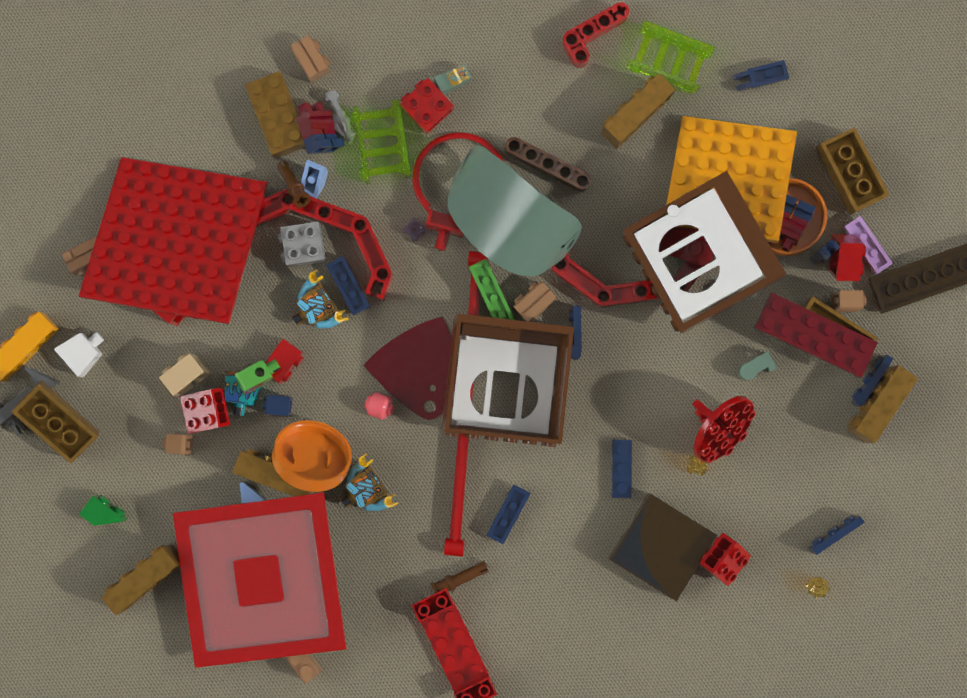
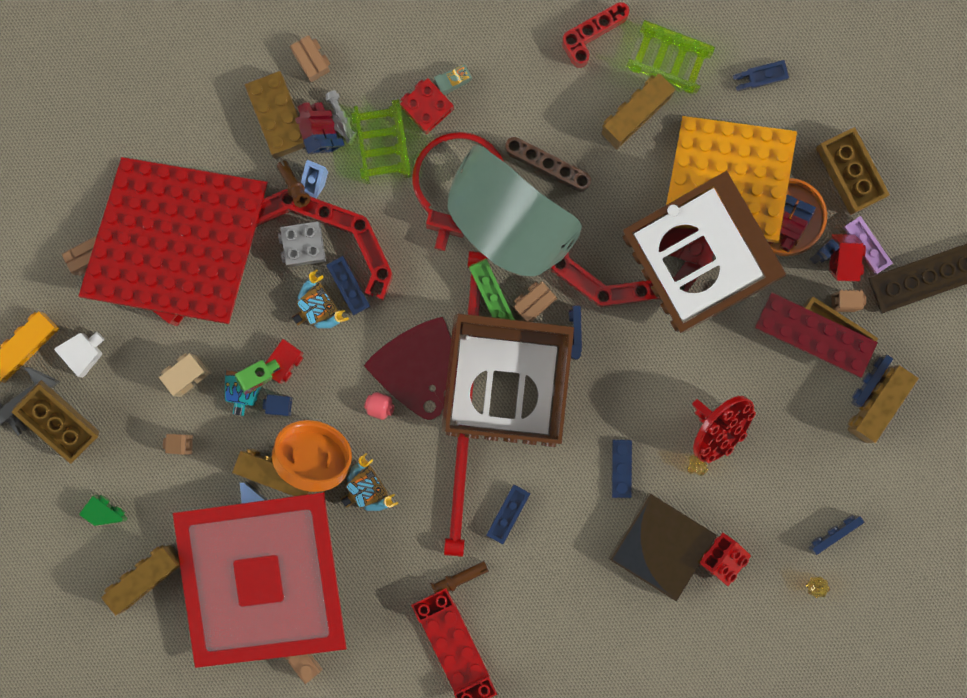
(205, 410): brick -> none
(414, 224): clear purple plate -> none
(751, 368): sand green leg -> none

